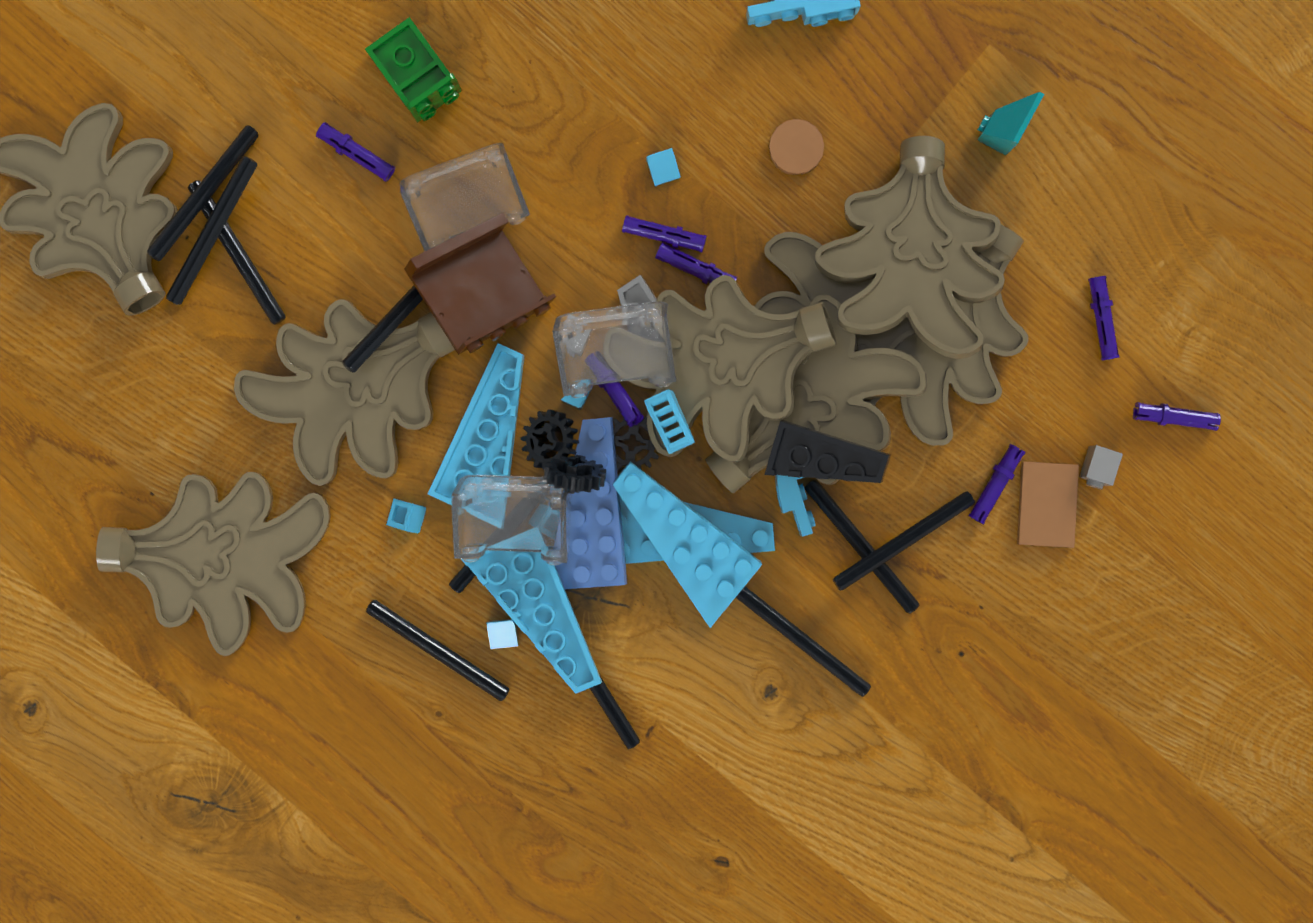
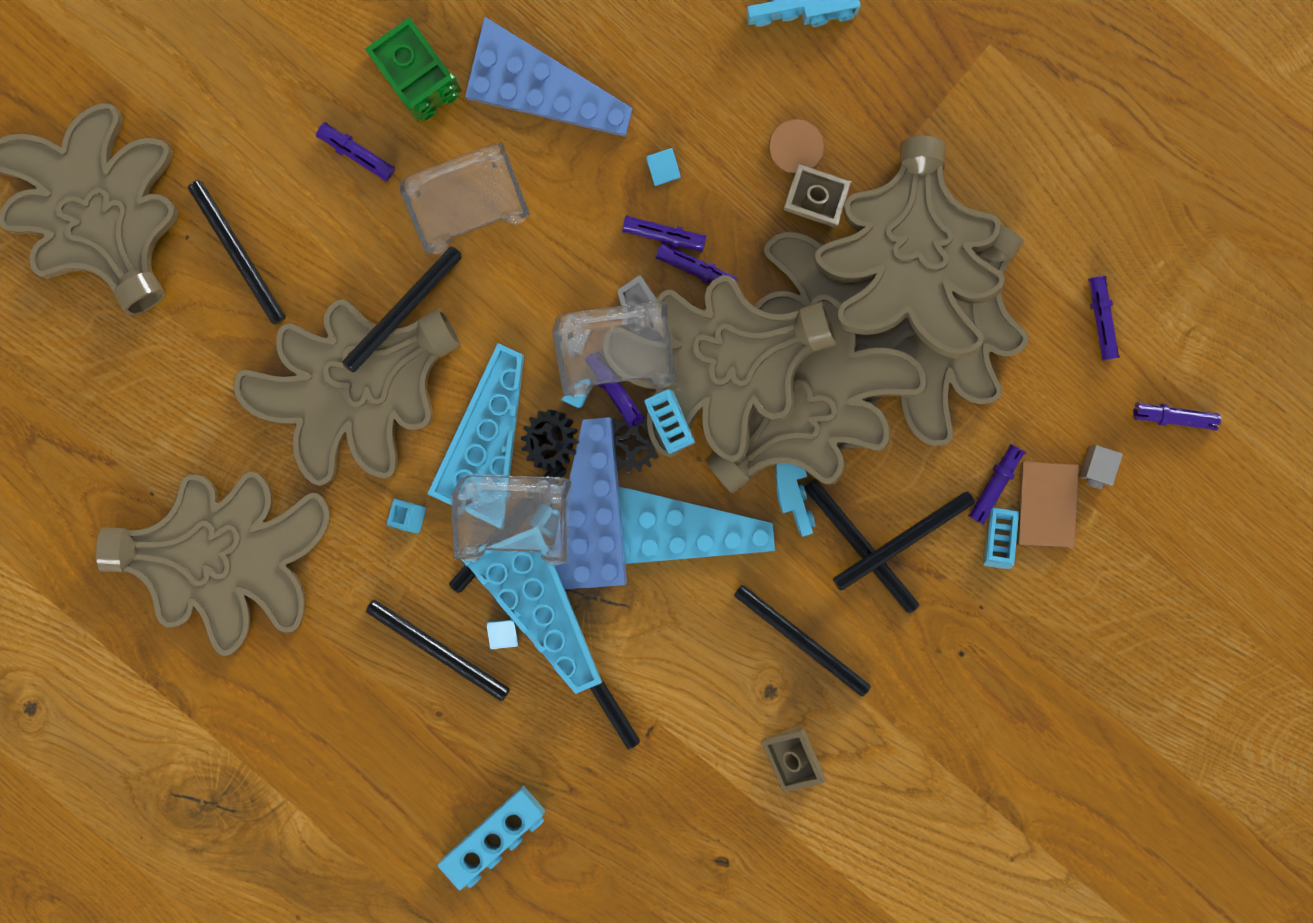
(202, 193): black axle -> none
(211, 230): black axle -> none
(455, 864): none -> medium azure brick
(477, 285): reddish brown panel -> none
(528, 81): none -> medium blue wing
(575, 474): black gear -> none
(697, 553): medium azure wing -> none
(793, 759): none -> dark tan slope
(817, 196): none -> dark tan slope
(817, 455): black wing -> none
(990, 548): none -> medium azure slope
(1007, 124): teal slope -> none

